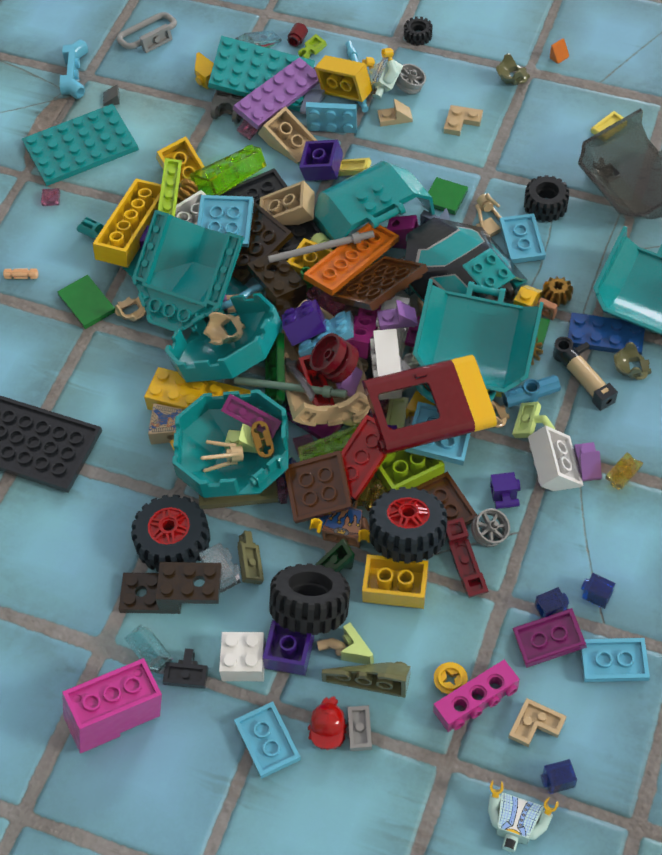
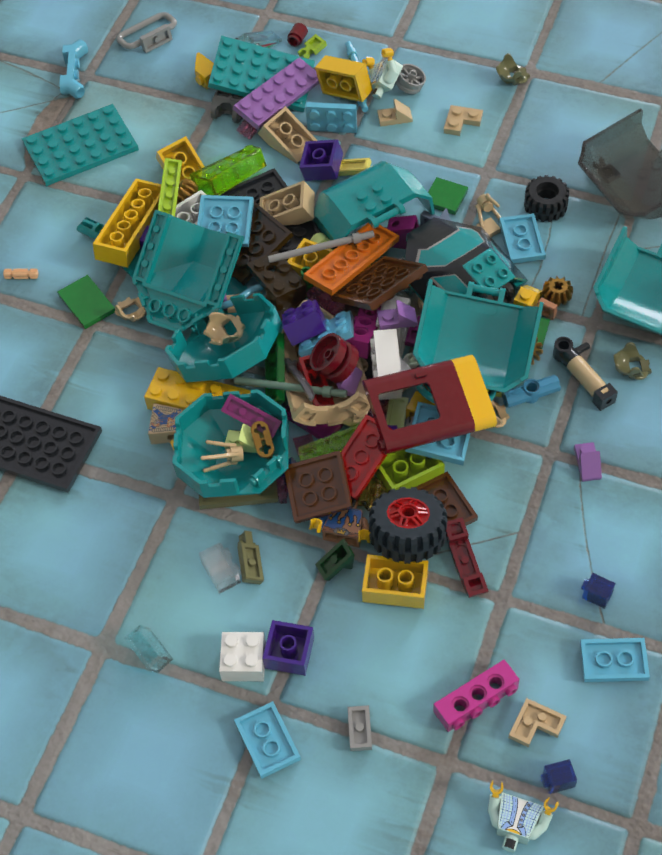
(50, 197): clear pink tile -> none
(111, 96): dark grey slope -> none
(111, 705): dark pink piece -> none
(170, 531): black wheel -> none
(170, 588): dark brown bracket -> none
(186, 672): black hinge -> none
(309, 599): black tyre -> none
(313, 95): sand blue slope -> none
(327, 725): red hair -> none
(331, 643): tan arm -> none
(357, 649): yellowish green slope -> none
(379, 677): olive wedge -> none
(423, 25): black tyre -> none
(452, 669): yellow gear -> none
(490, 527): light grey wheel -> none
(504, 490): dark purple brick -> none
(528, 418): yellowish green plate -> none
(549, 637): magenta tile -> none
(551, 602): clear blue brick -> none
(554, 459): white slope -> none
(559, 51): orange slope -> none
(604, 333): blue plate -> none
(610, 119): light yellow tile -> none
(623, 471): clear yellow hips -> none

